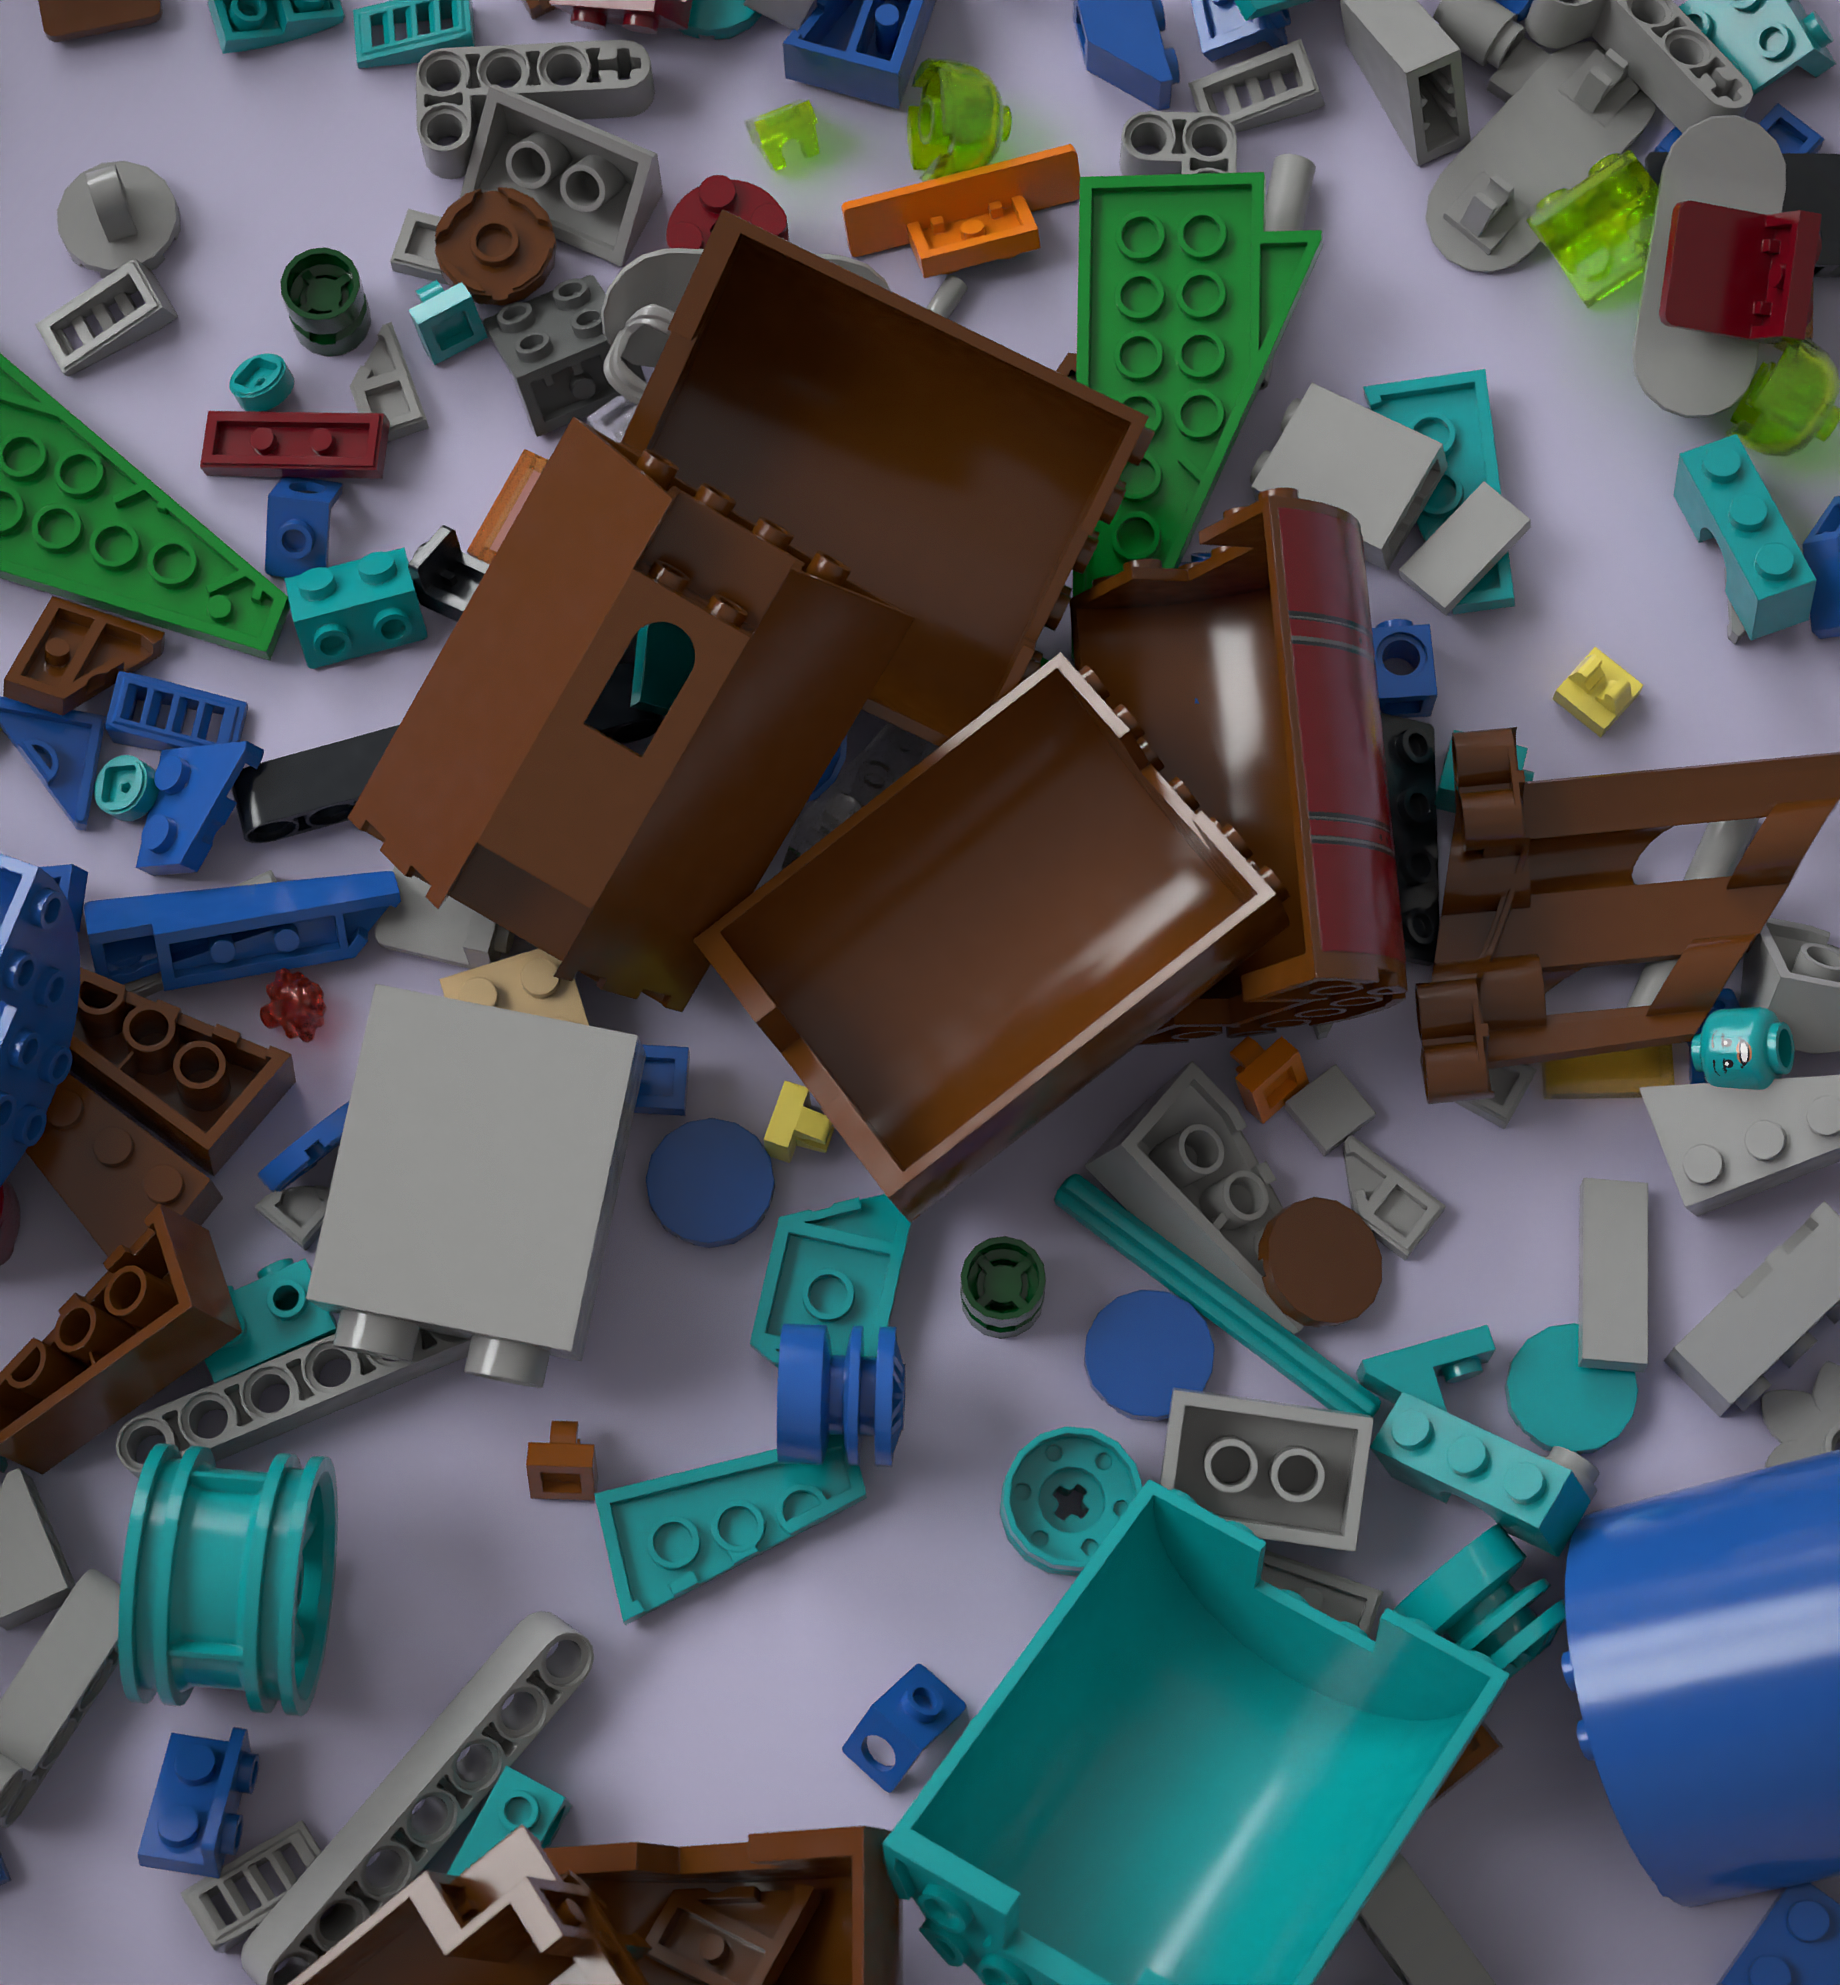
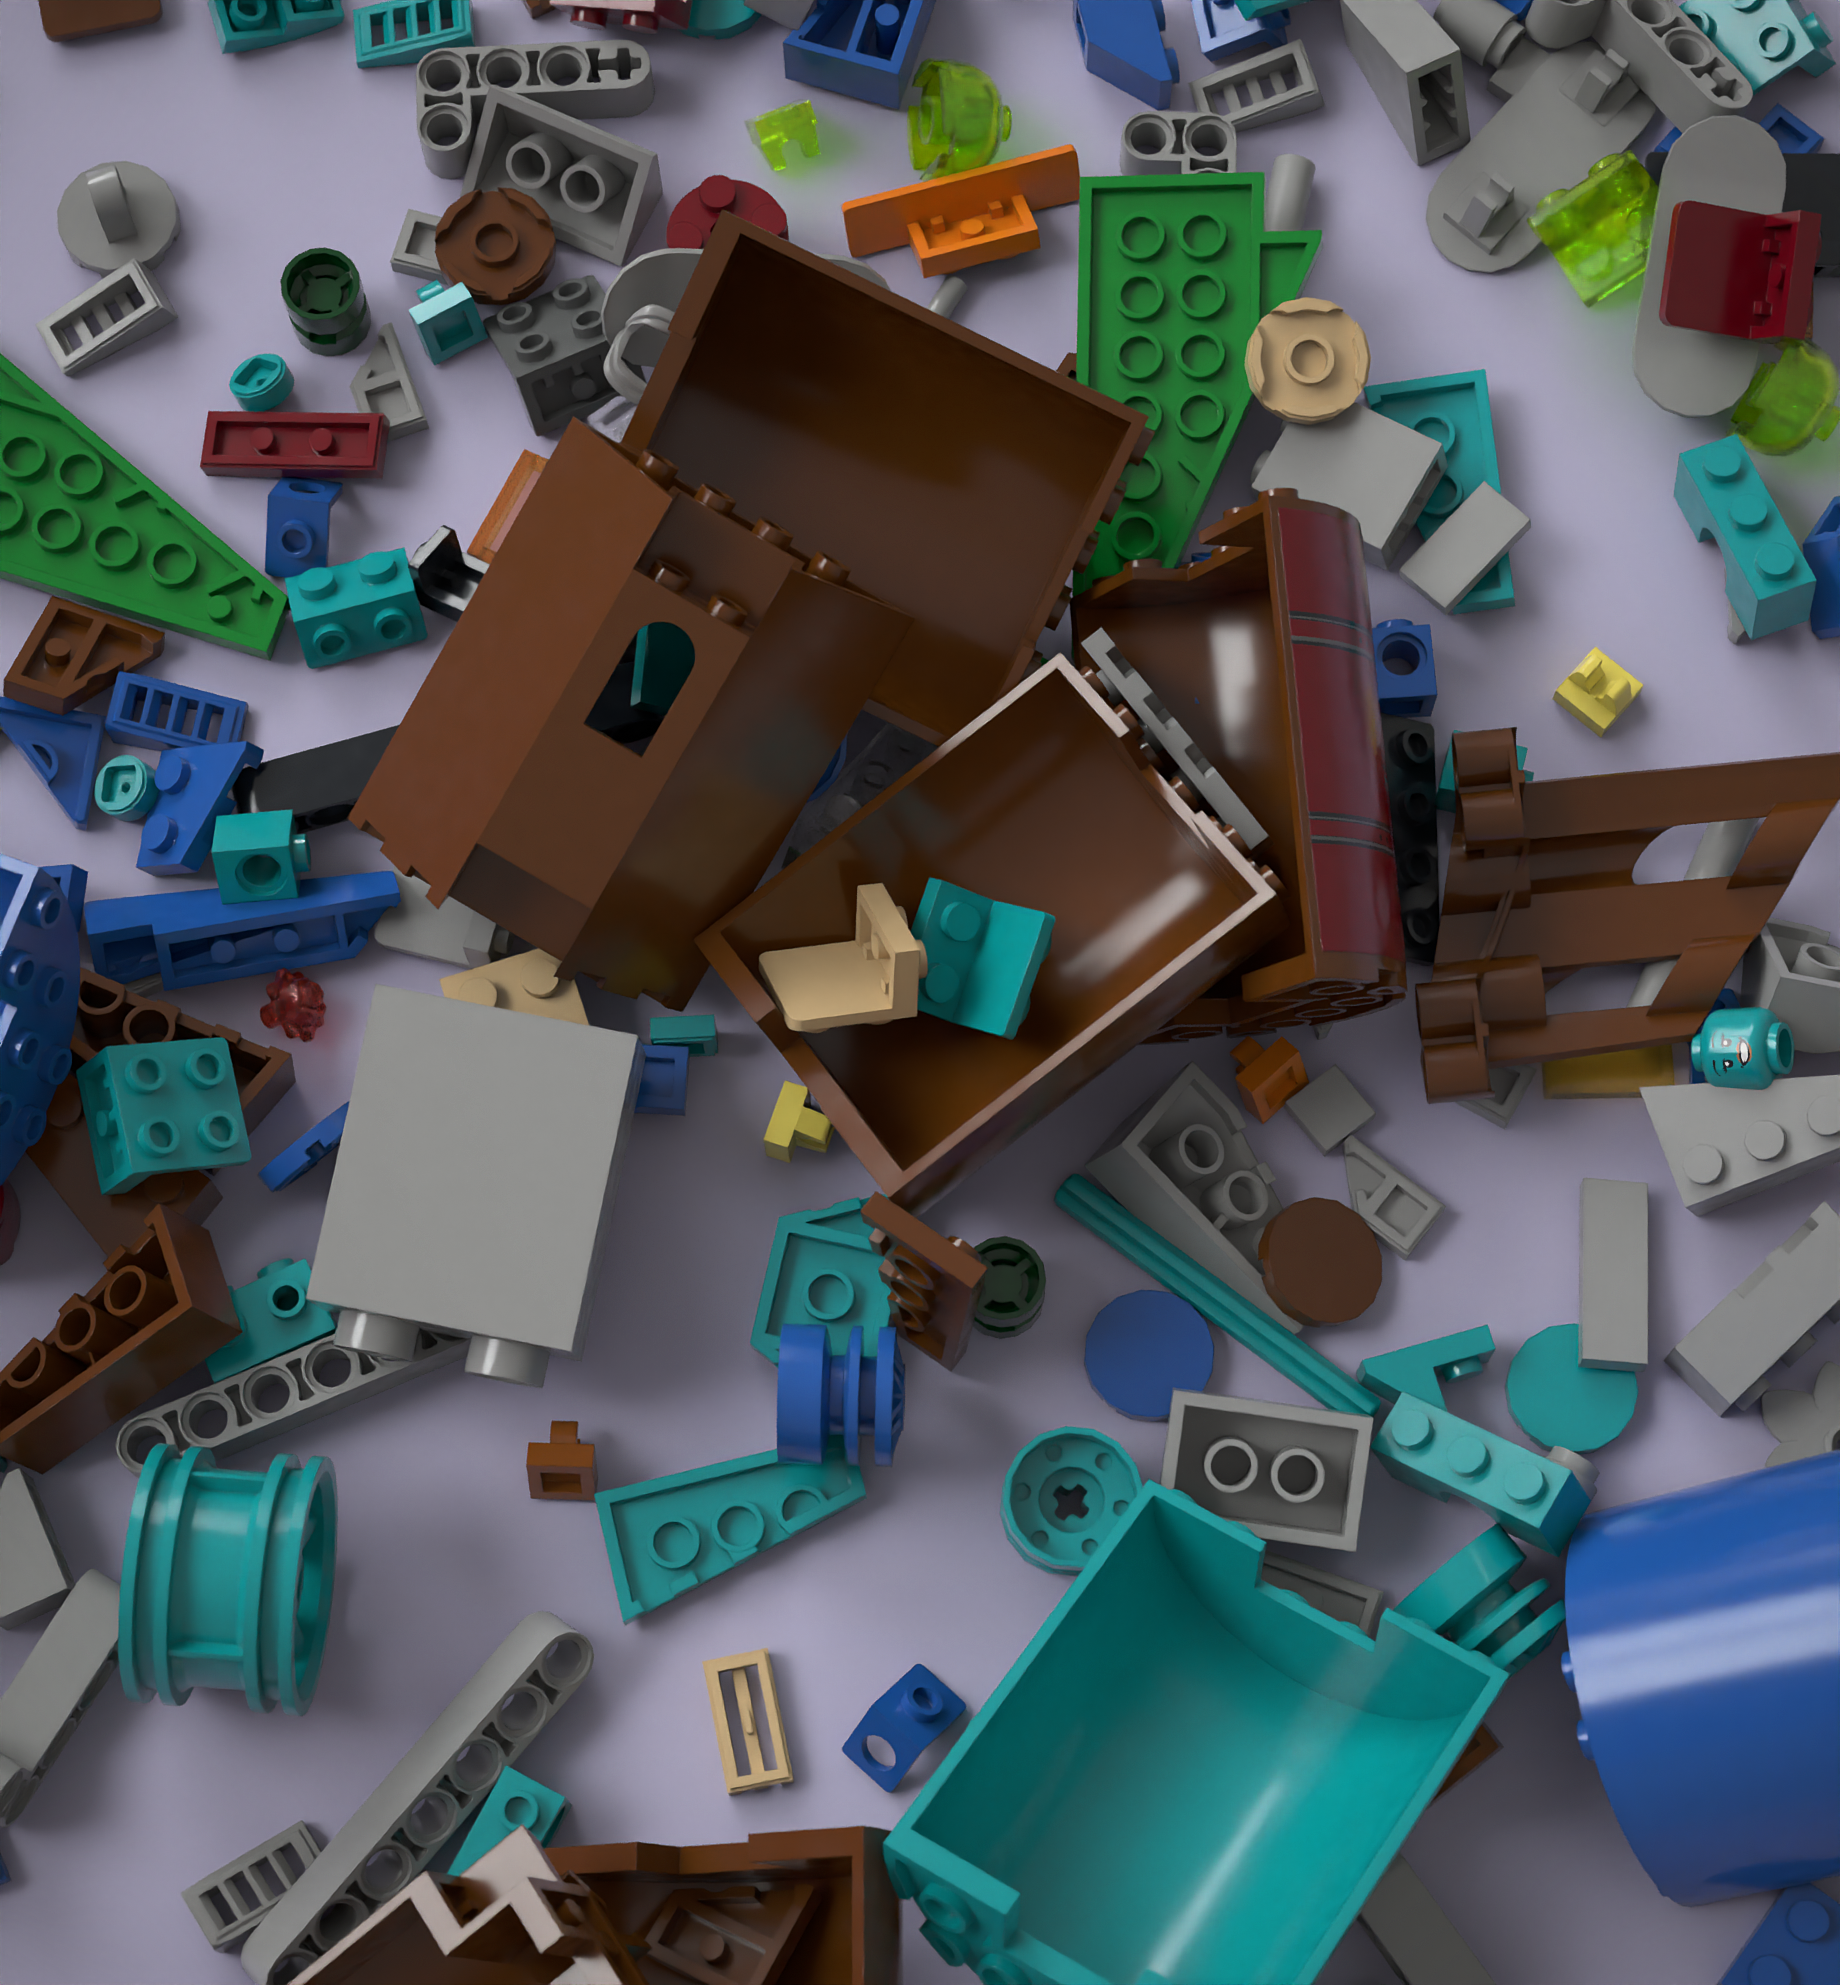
(162, 1110): none -> teal bracket
(197, 1804): blue bracket -> none
(252, 878): none -> teal brick
(296, 1212): light grey tile -> none
(693, 1031): none -> teal tile
(710, 1182): blue tile -> none
(759, 1777): none -> tan tile
(851, 980): none -> tan bracket
(930, 1280): none -> reddish brown wing
(979, 958): none -> teal bracket
(1165, 732): none -> light grey wing
(1307, 361): none -> tan tile

